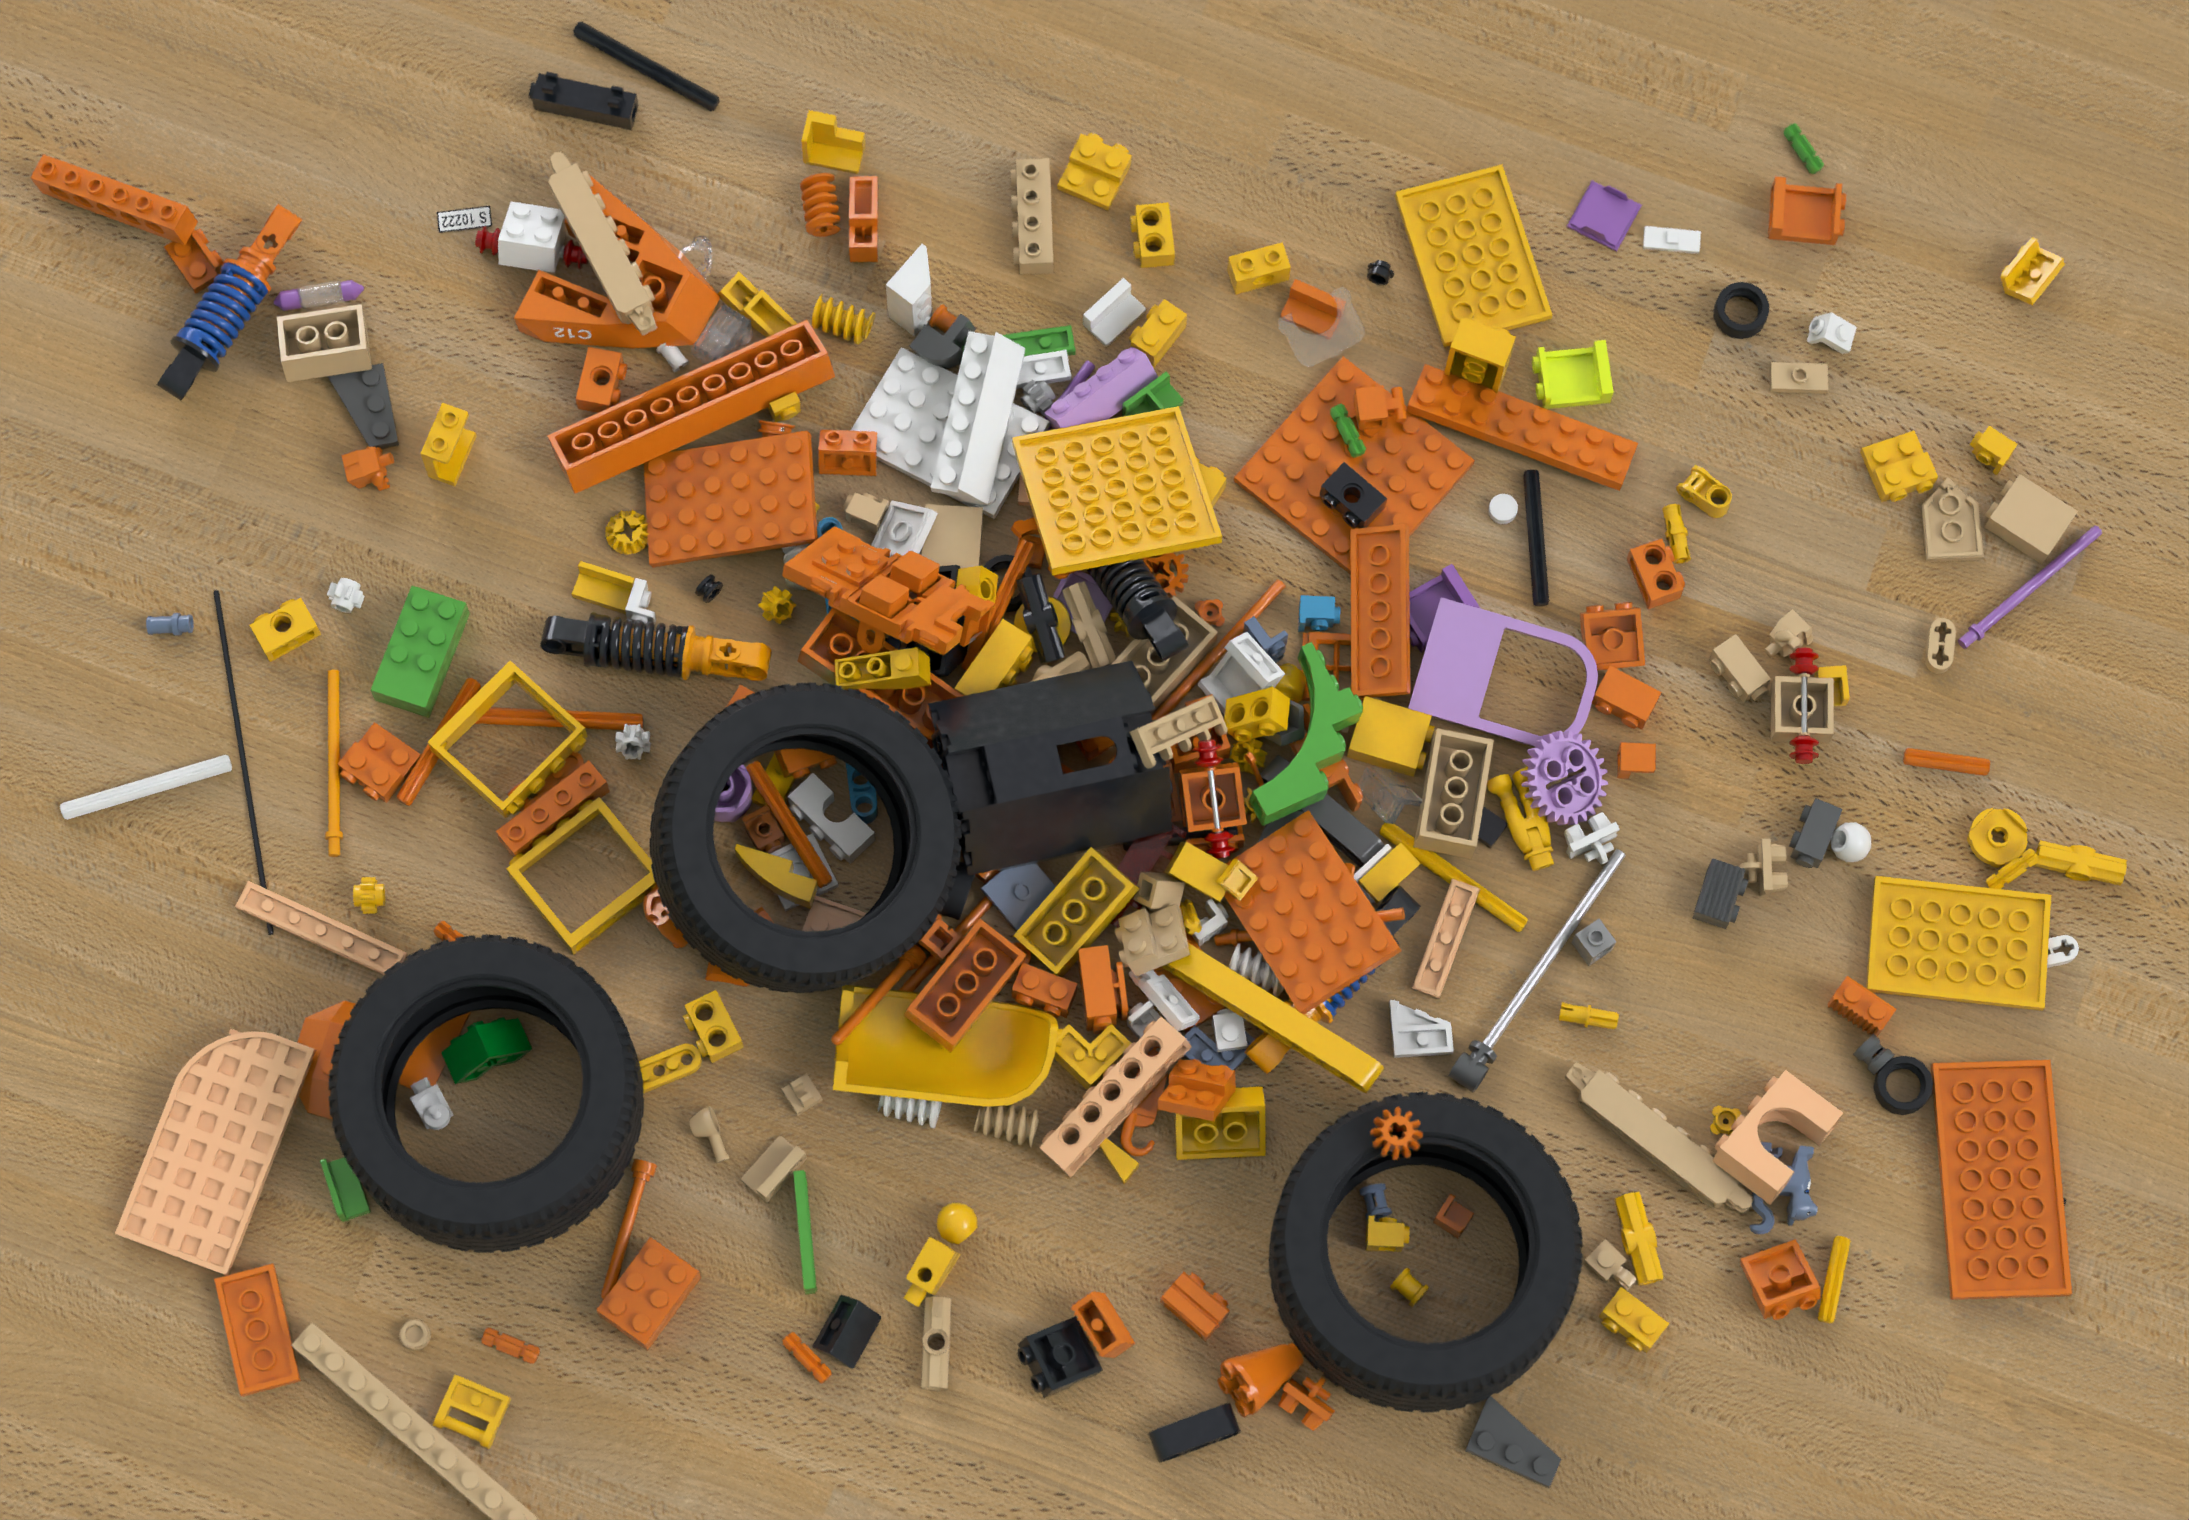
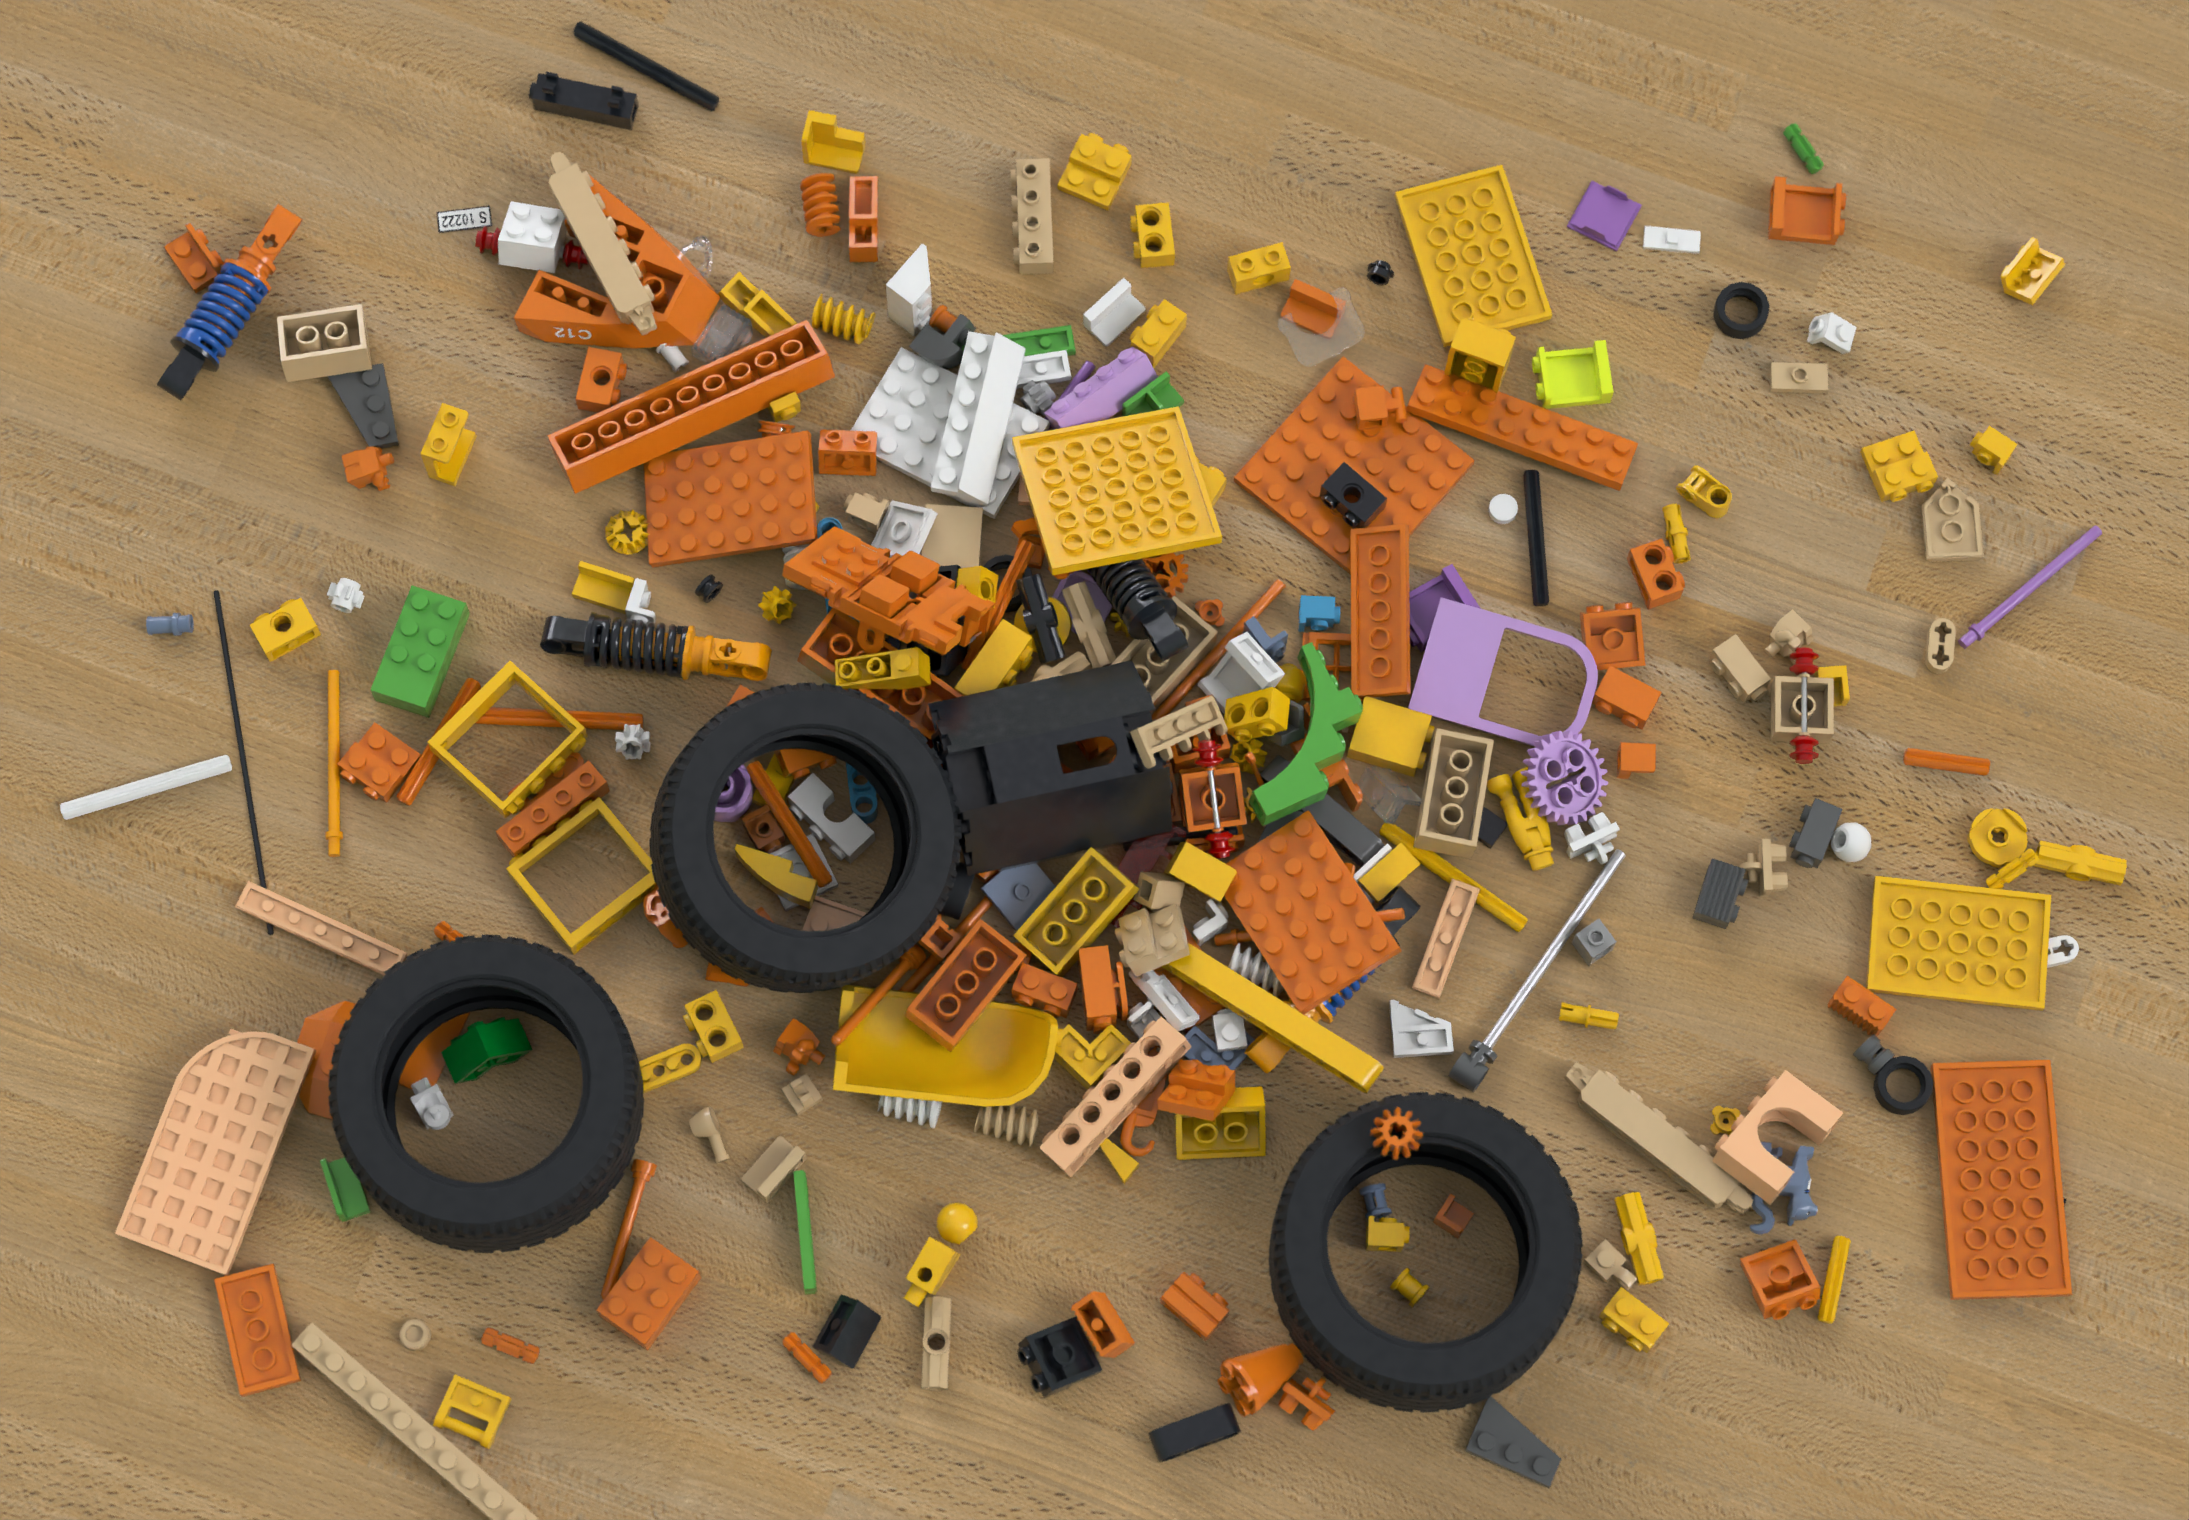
(114, 199): orange brick -> none
(318, 295): piece -> none
(369, 895): yellow gear -> none
(799, 1045): none -> orange piece
(1190, 918): yellow axle -> none
(1237, 879): yellow tile -> none
(1348, 430): bright green axle -> none
(2029, 518): tan brick -> none

